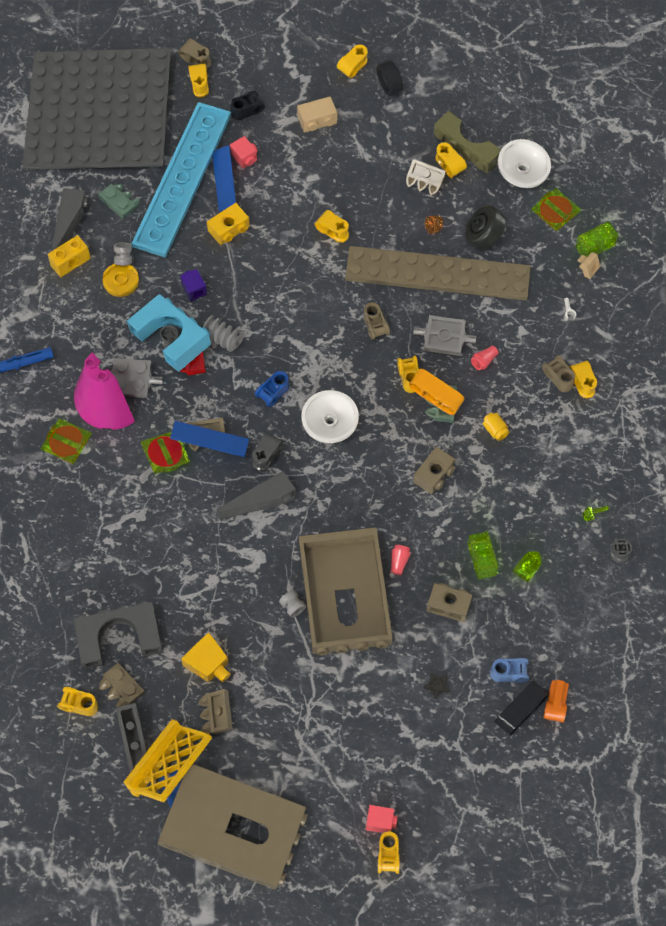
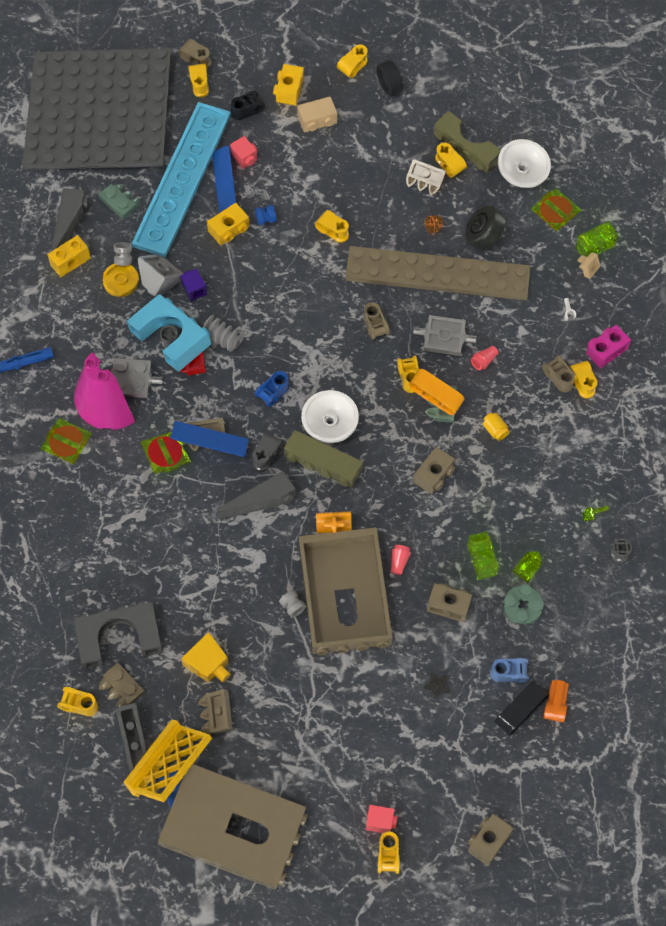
(158, 274): none -> light grey slope
(265, 215): none -> blue wheel
(289, 93): none -> yellow brick
(323, 459): none -> olive brick
(333, 522): none -> light orange hips
(487, 851): none -> dark tan brick
(525, 594): none -> sand green plate
(610, 348): none -> dark pink brick

